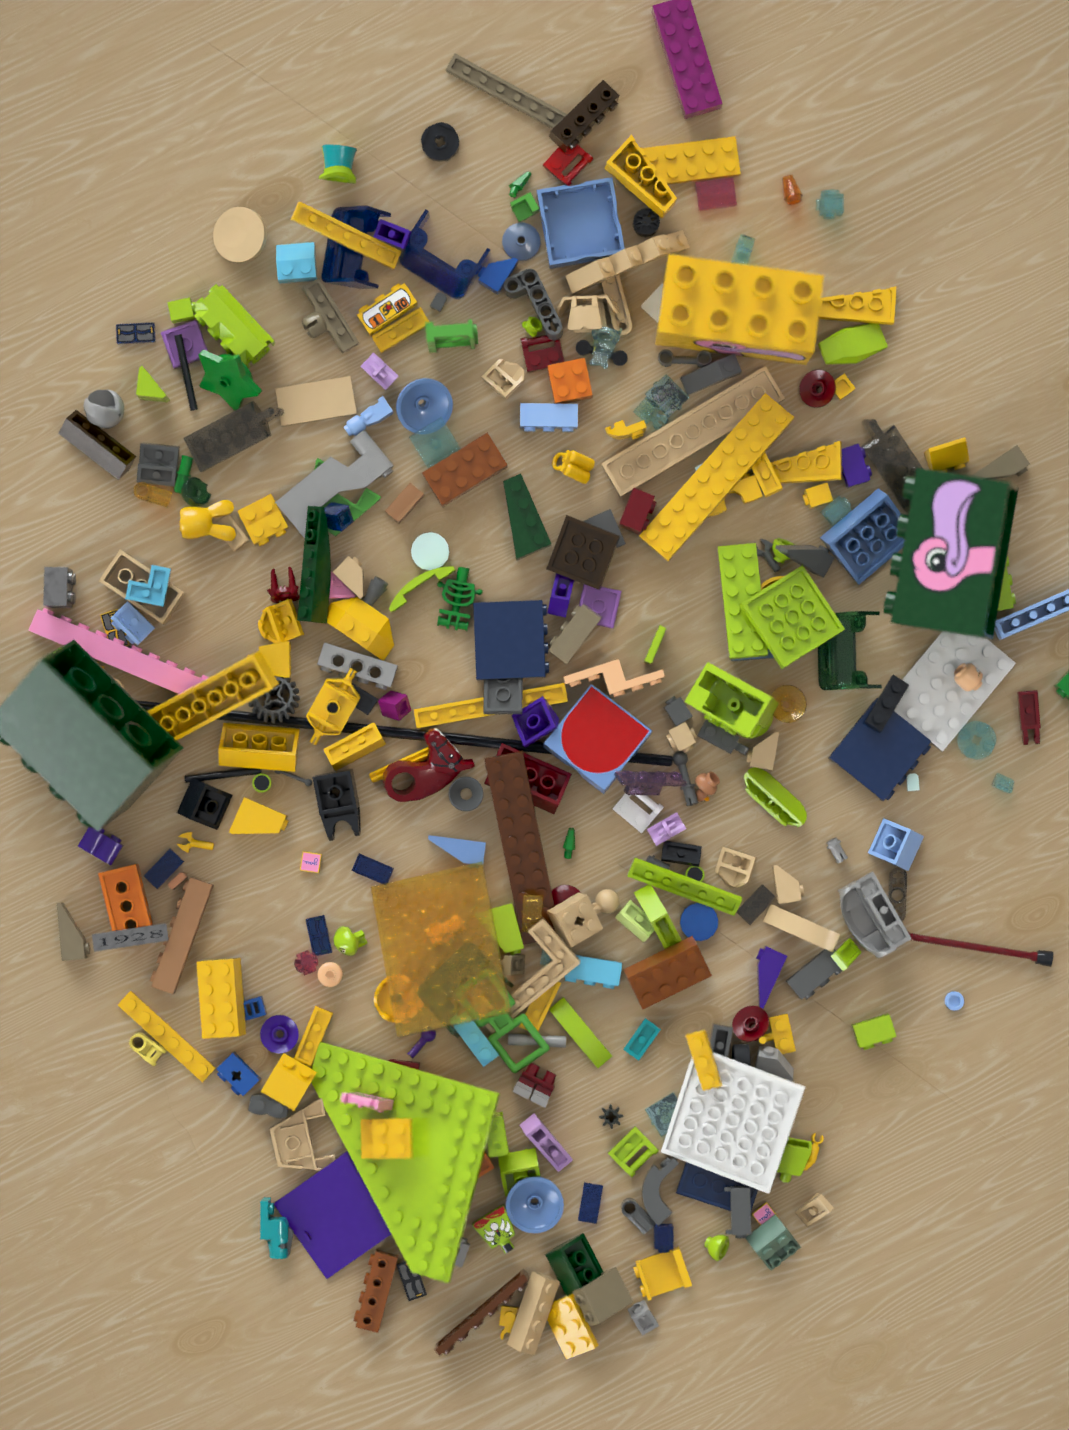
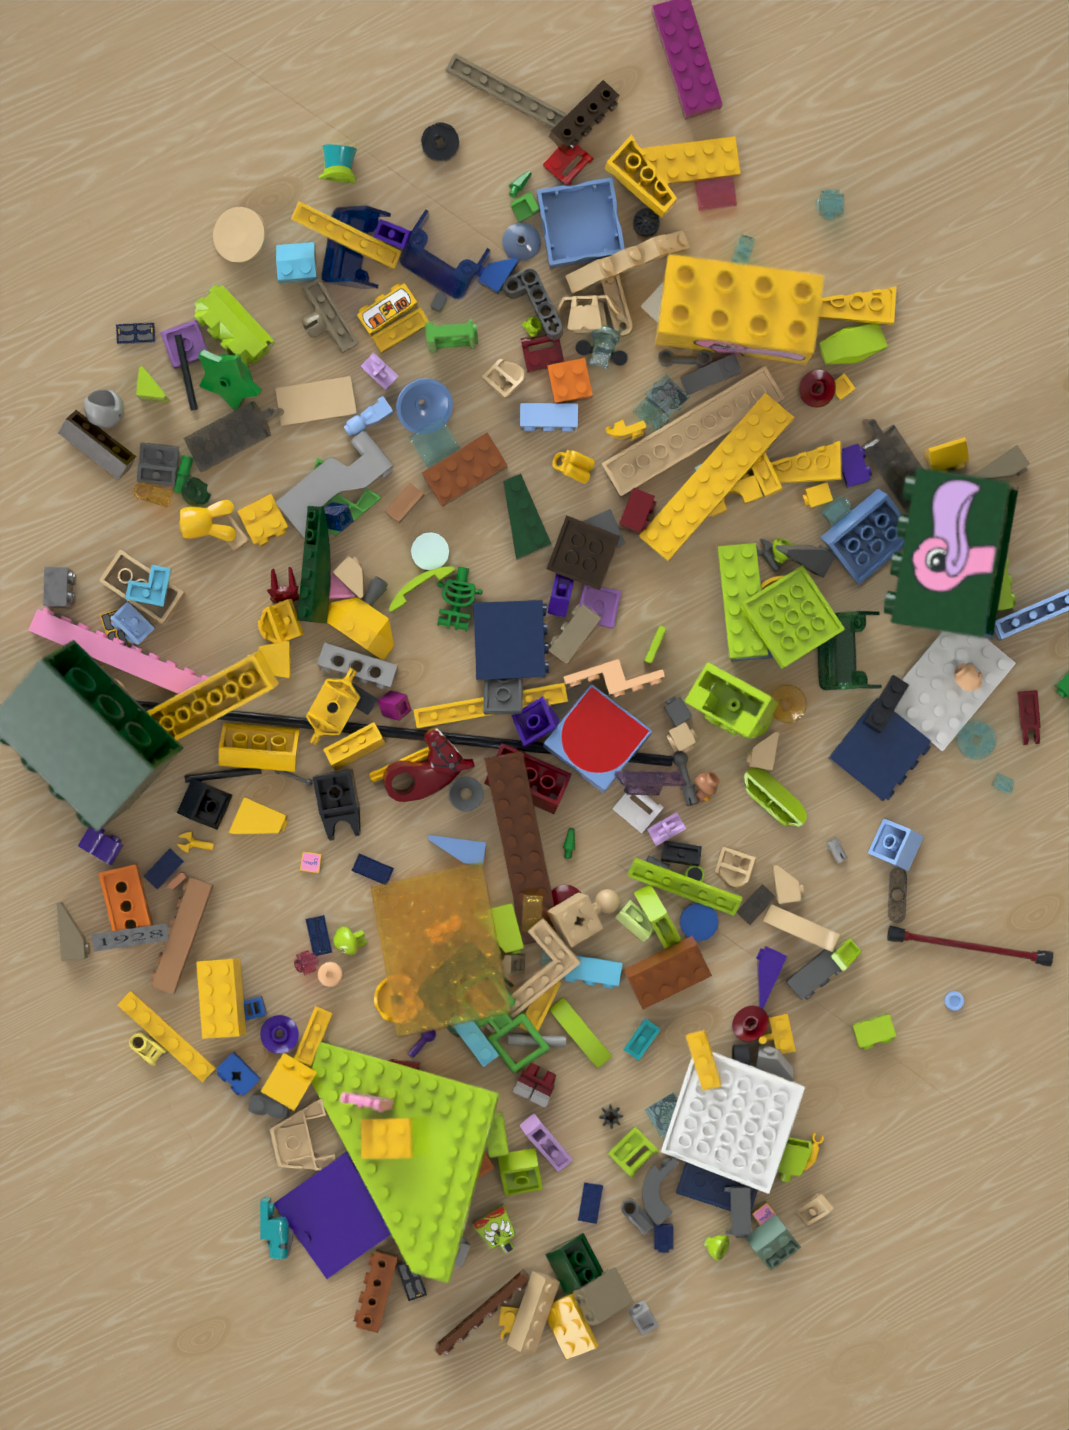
(181, 310): lime brick -> none
(261, 782): black tile -> none
(286, 708): dark grey gear -> none
(534, 1216): medium blue dish -> none
(662, 1273): yellow panel -> none
(721, 738): dark grey plate -> none
(721, 1039): dark grey brick -> none
(791, 190): clear orange cone -> none
(869, 914): light grey piece -> none
(912, 782): light aqua piece -> none

